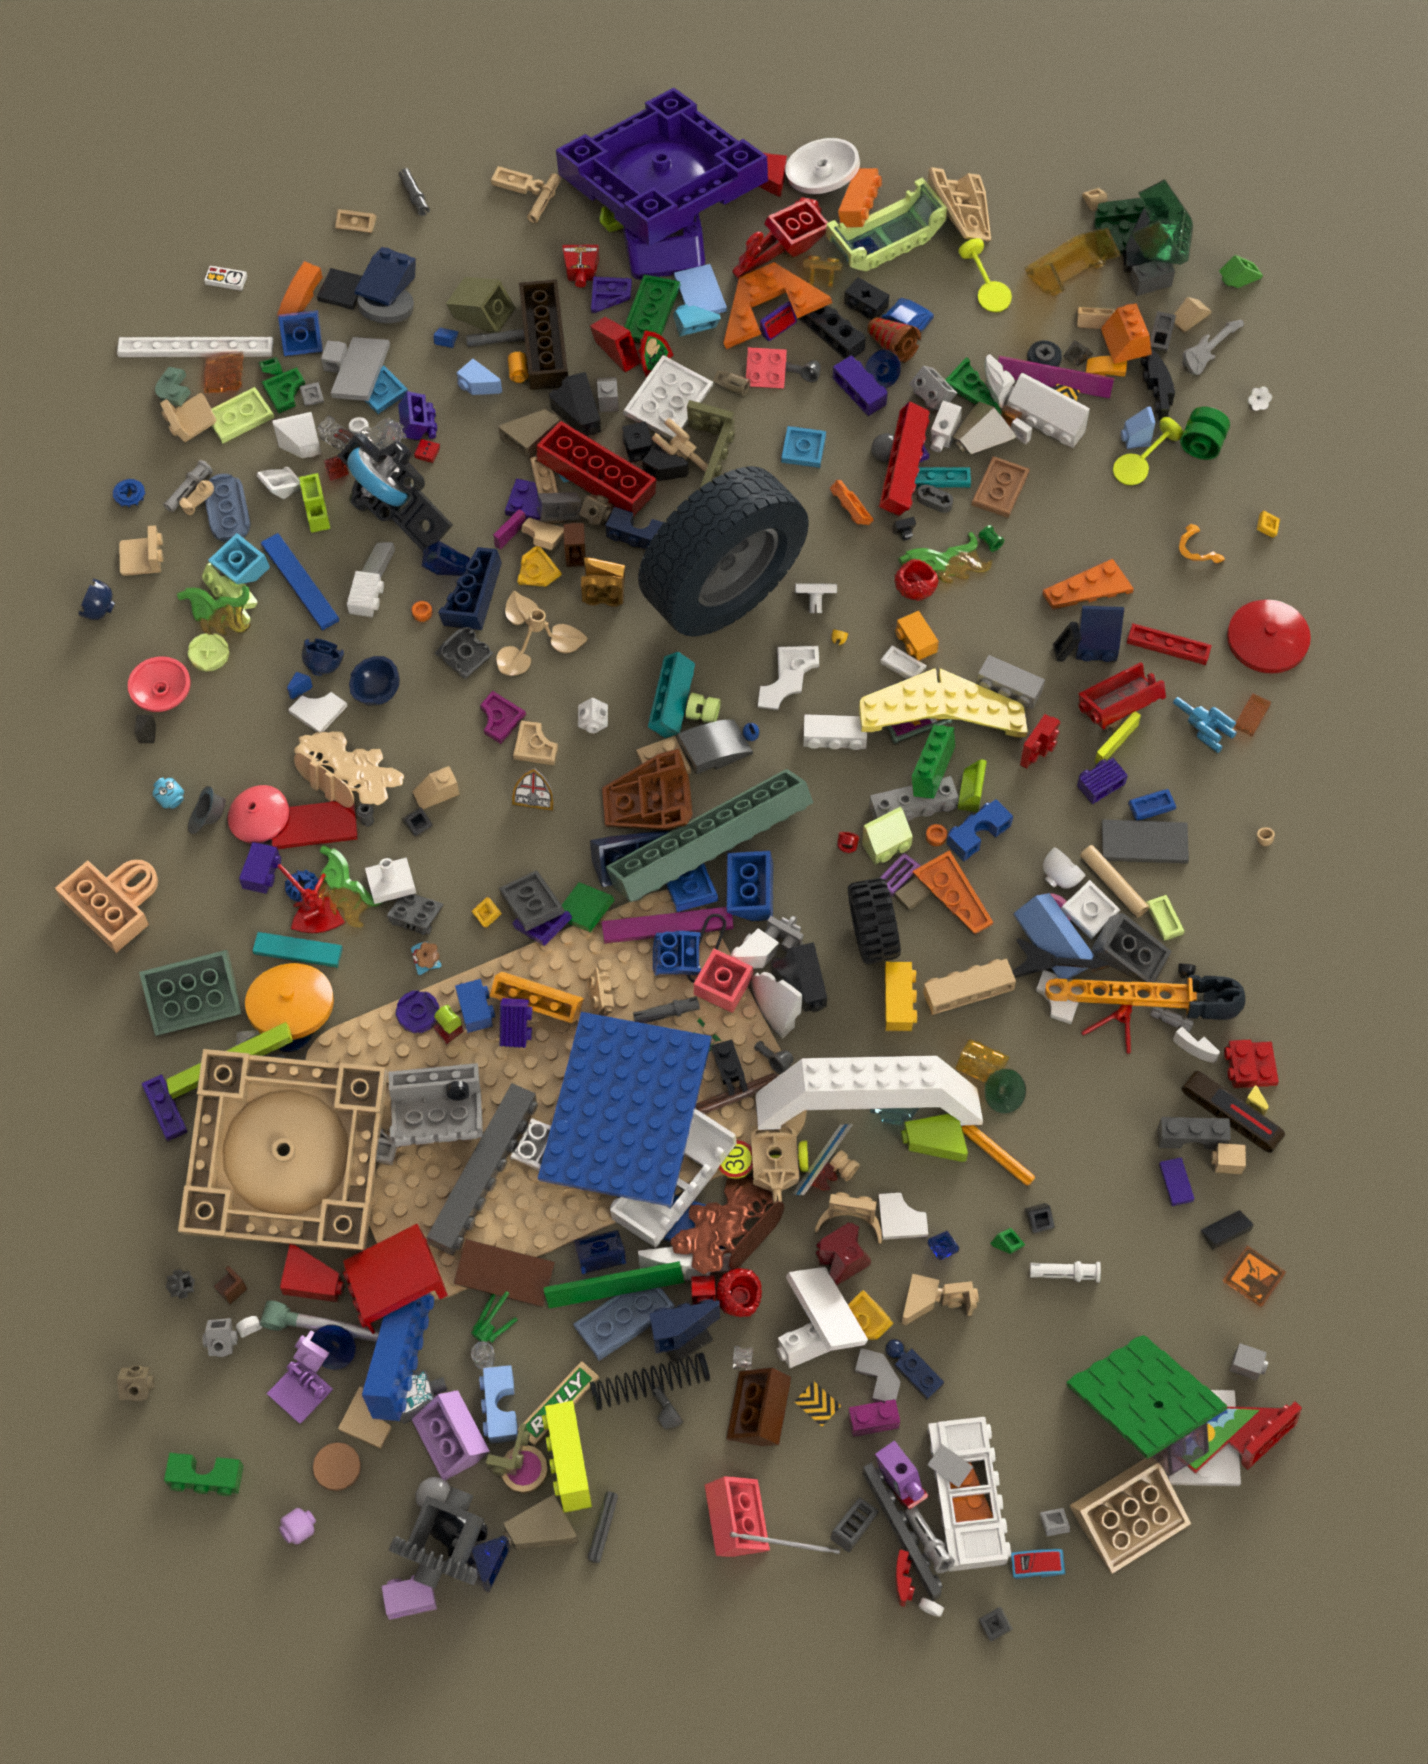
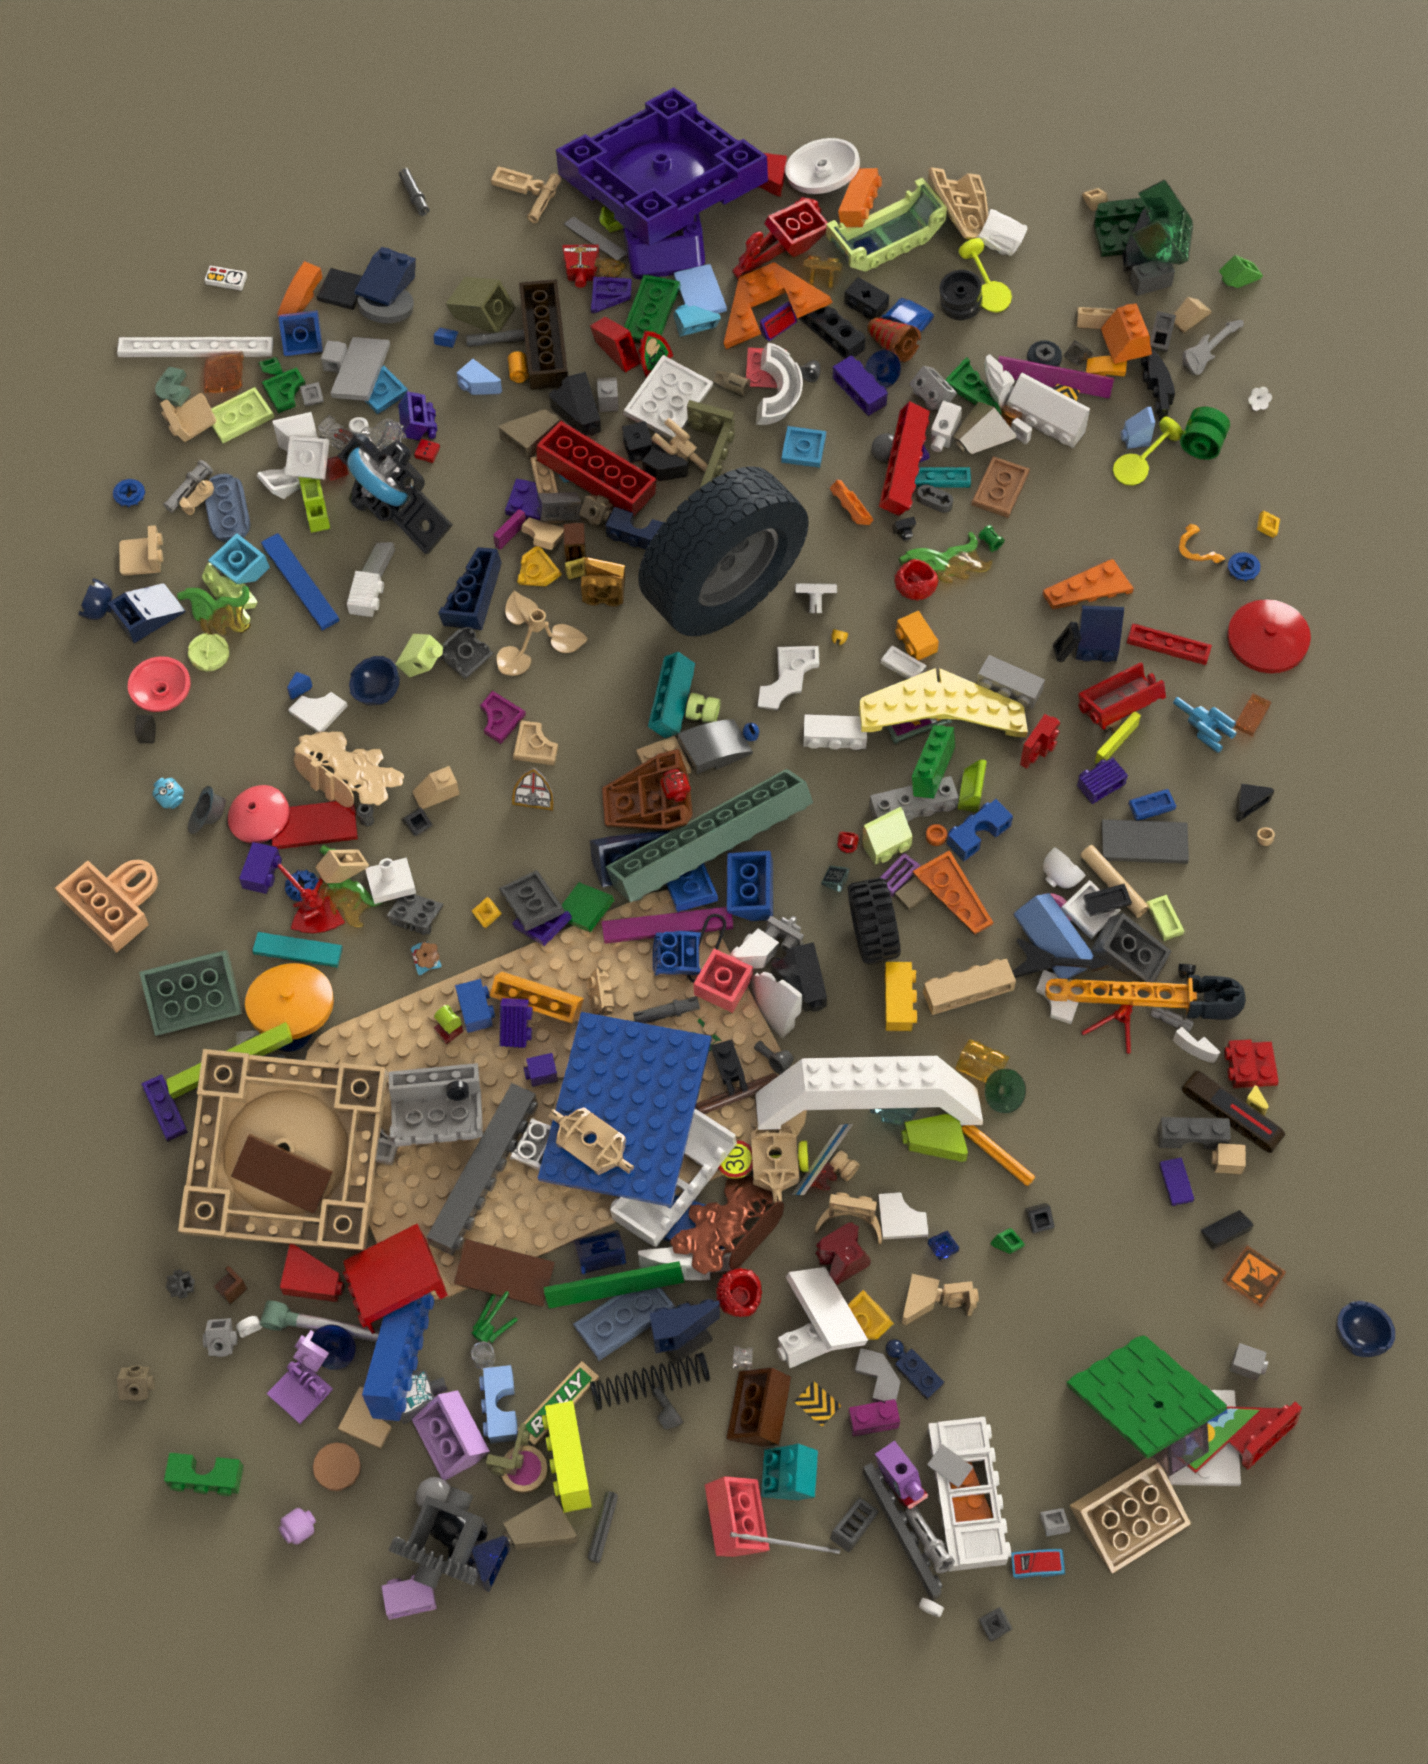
(145, 610): none -> dark blue slope
(282, 1174): none -> reddish brown tile
(307, 457): none -> white tile
(321, 656): dark blue cylinder -> none
(341, 865): none -> tan slope
(355, 221): tan slope -> none
(416, 1011): dark purple tile -> none
(419, 654): none -> yellowish green torso
(422, 611): orange tile -> none
(444, 560): clear blue slope -> none
(541, 1070): none -> dark purple brick
(575, 568): none -> light yellow slope
(592, 715): white brick -> none
(595, 238): none -> light grey sticker
(600, 1155): none -> tan plate
(609, 267): none -> clear yellow slope
(675, 785): none -> red head
(702, 1288): red slope -> none
(789, 385): none -> white brick
(789, 1472): none -> teal slope
(835, 877): none -> slope
(903, 1583): red slope -> none
(961, 294): none -> black wheel
(1002, 233): none -> white slope
(1071, 259): clear yellow windscreen -> none
(1072, 1271): white pin -> none
(1107, 900): none -> black tile
(1238, 560): none -> blue gear
(1251, 799): none -> black slope
(1365, 1329): none -> dark blue cylinder

